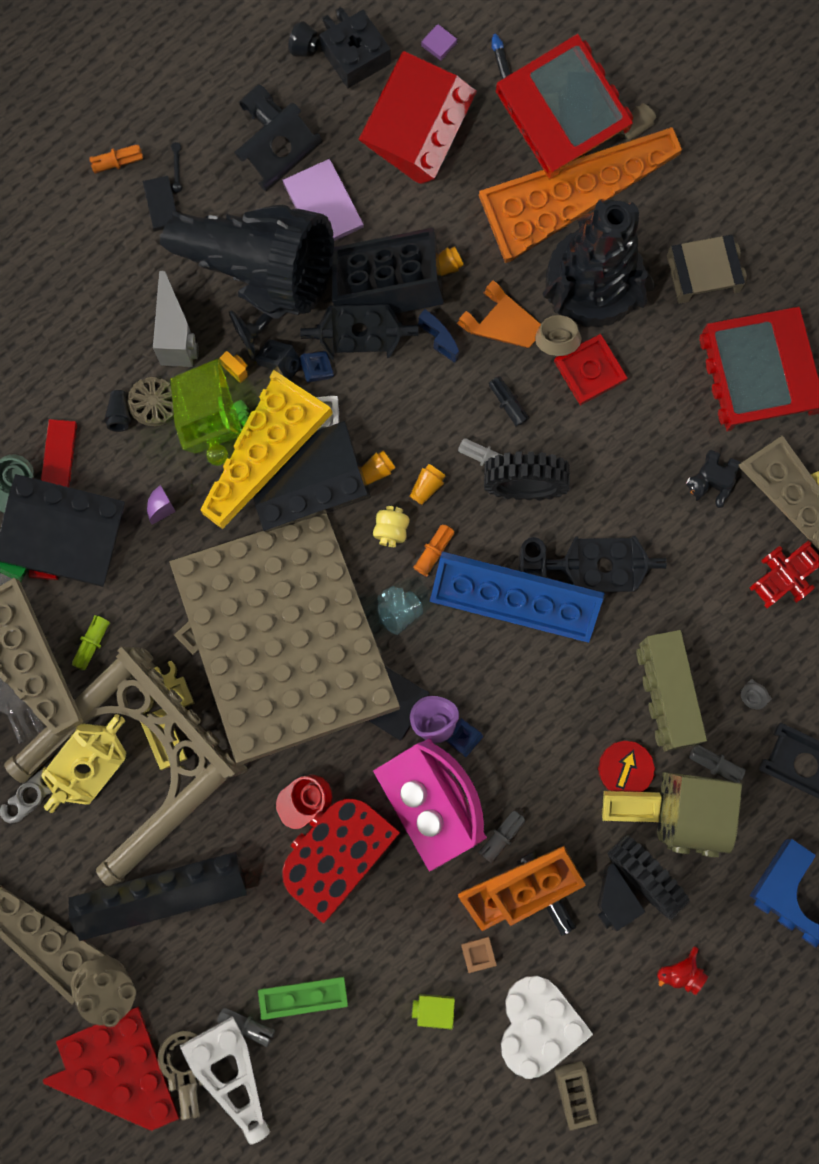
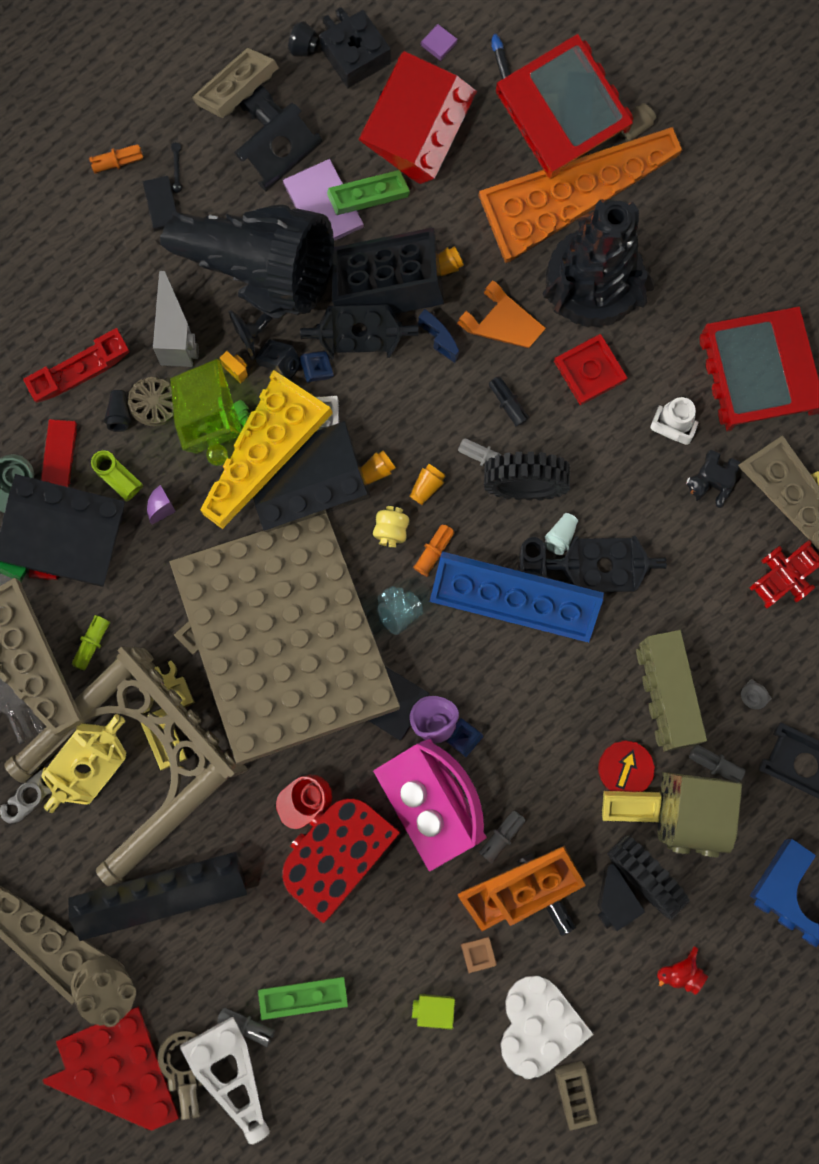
(78, 369): none -> red slope
(116, 476): none -> lime piece
(235, 82): none -> dark tan plate
(368, 192): none -> bright green plate
(558, 336): dark tan hat -> none
(561, 535): none -> light aqua cone
(675, 420): none -> white piece
(706, 267): dark tan panel -> none

